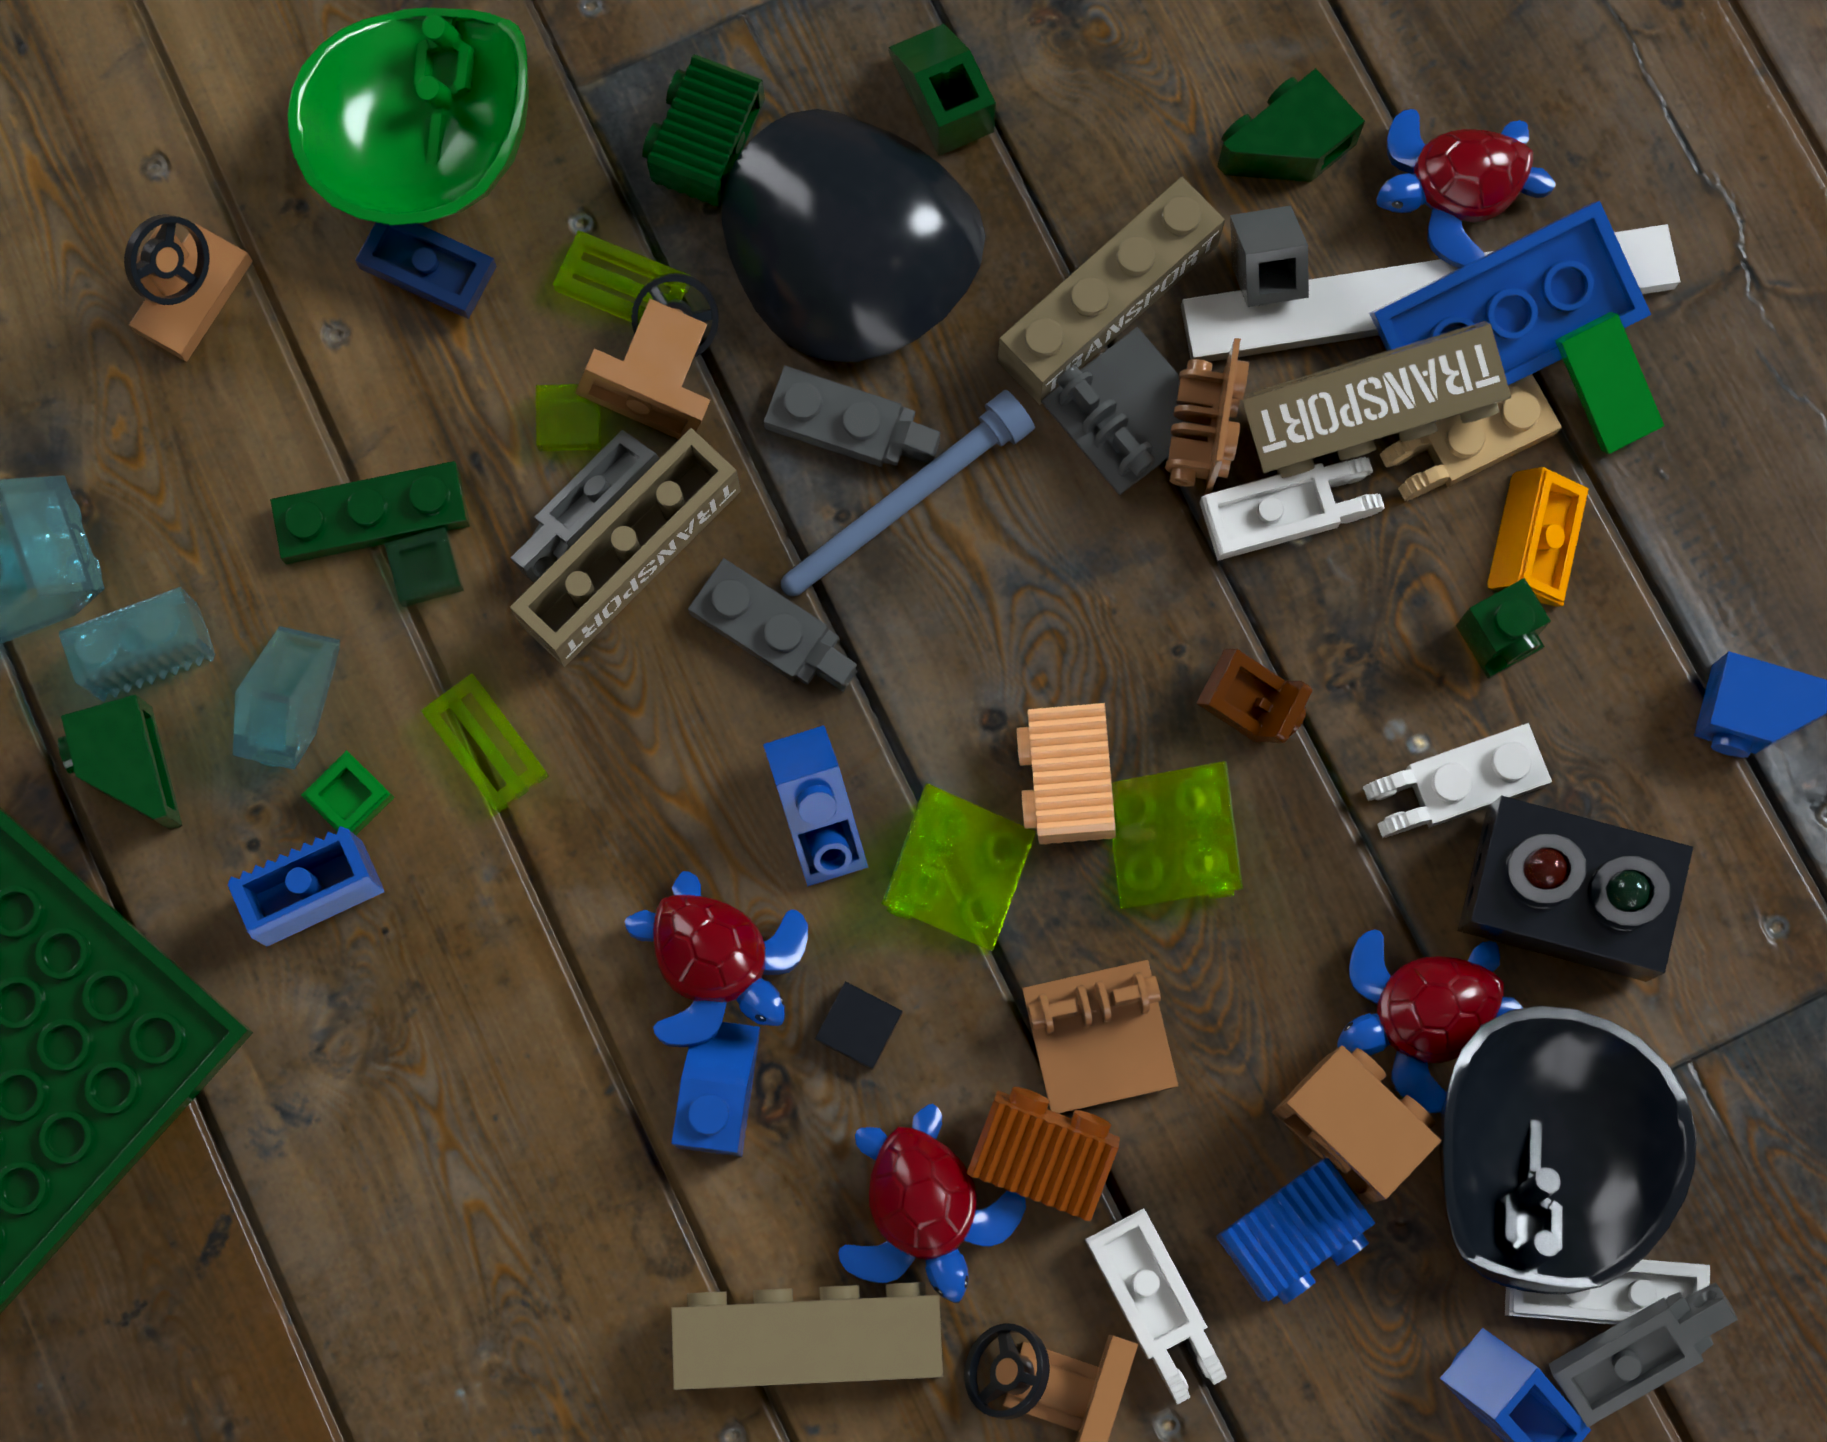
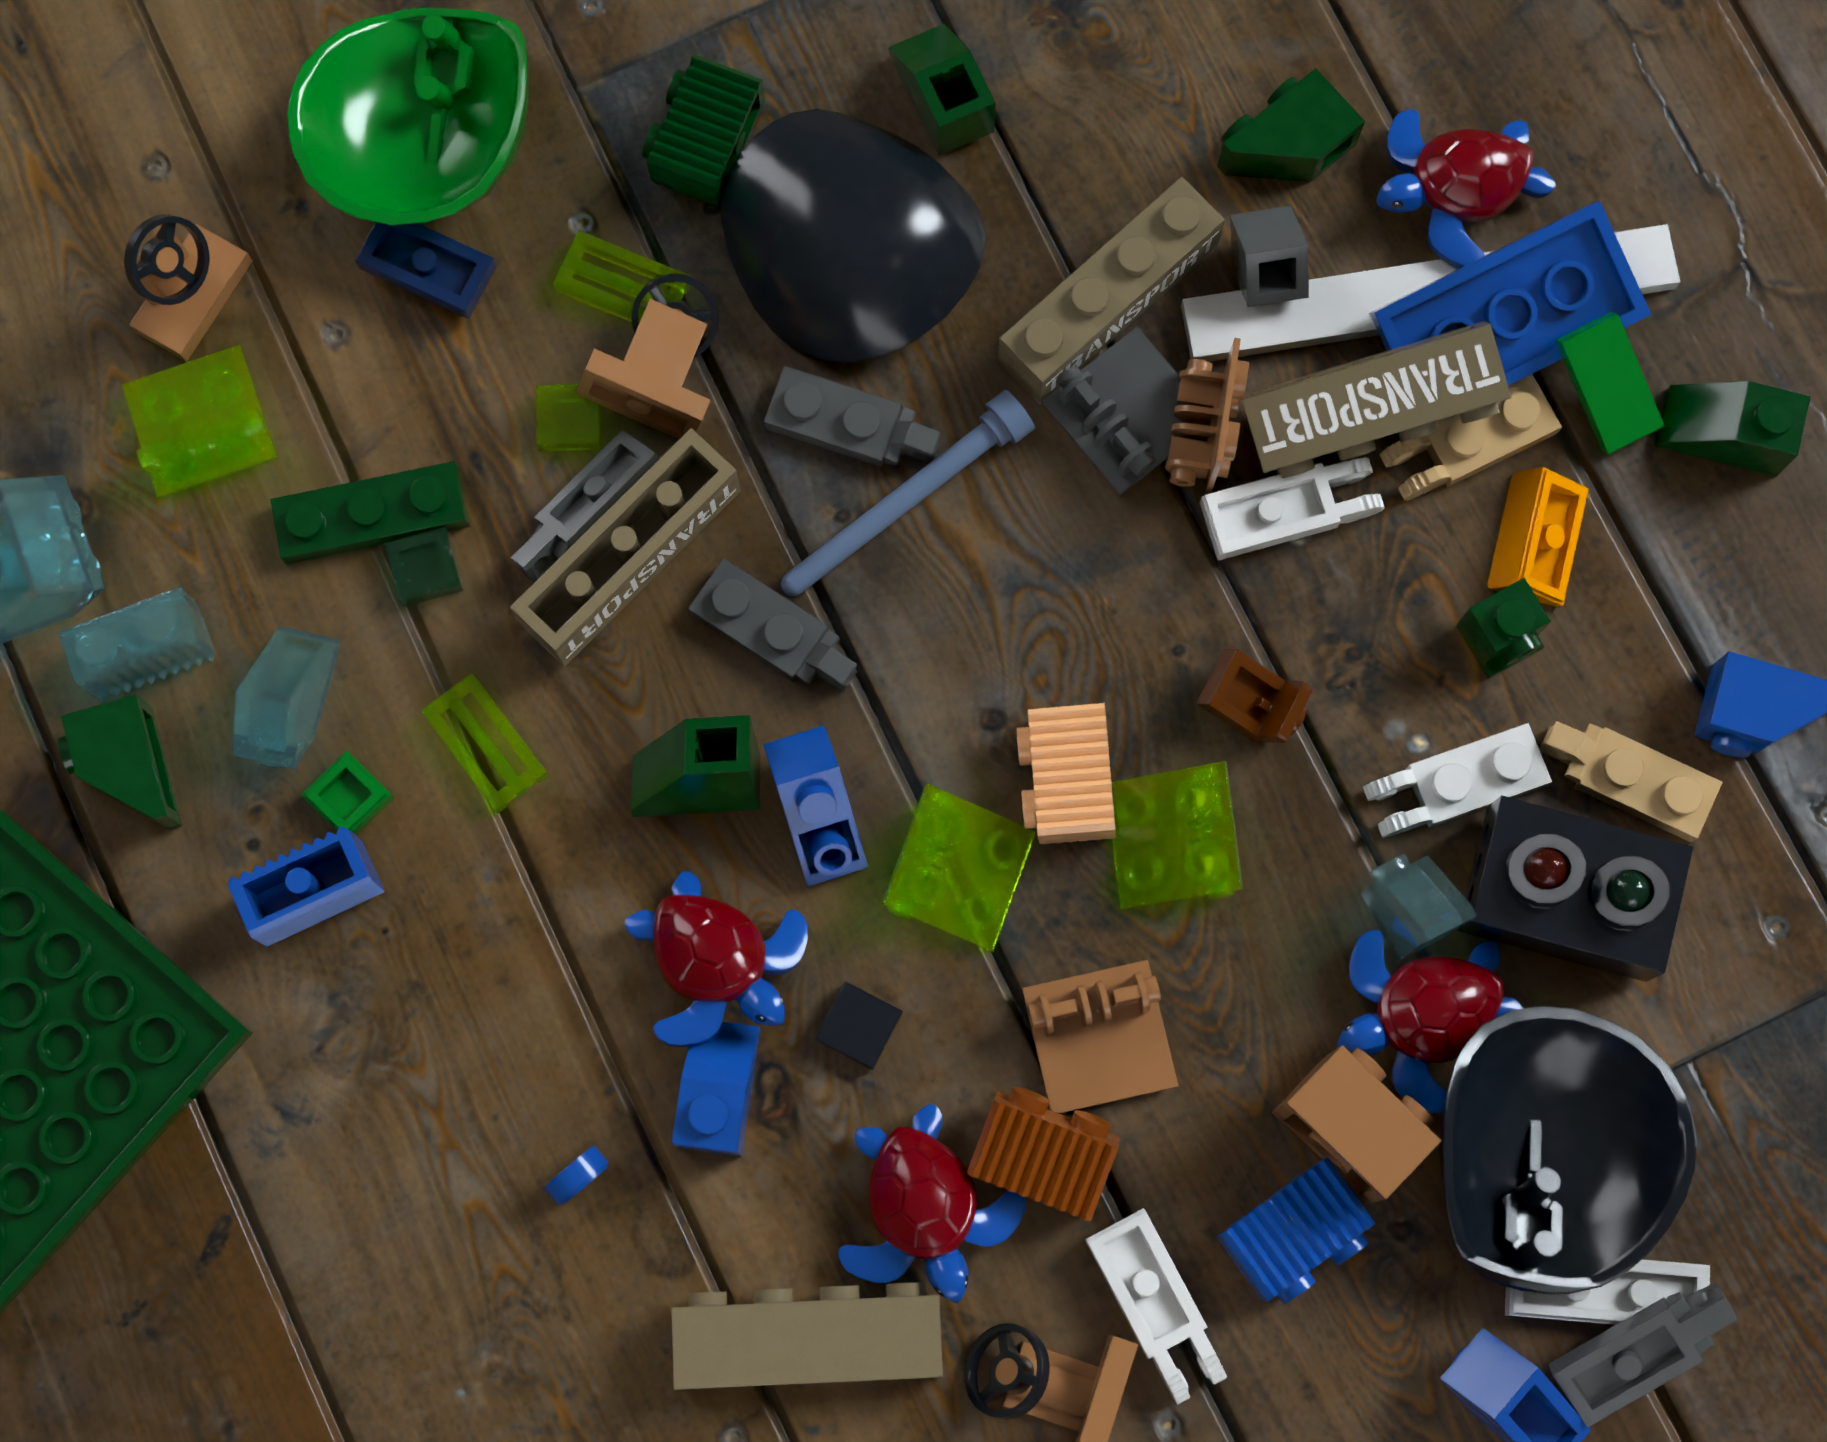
(198, 422): none -> clear neon green hinge
(577, 1176): none -> blue tile
(698, 769): none -> dark green slope
(1415, 904): none -> clear light blue slope
(1634, 778): none -> tan hinge
(1735, 424): none -> dark green slope

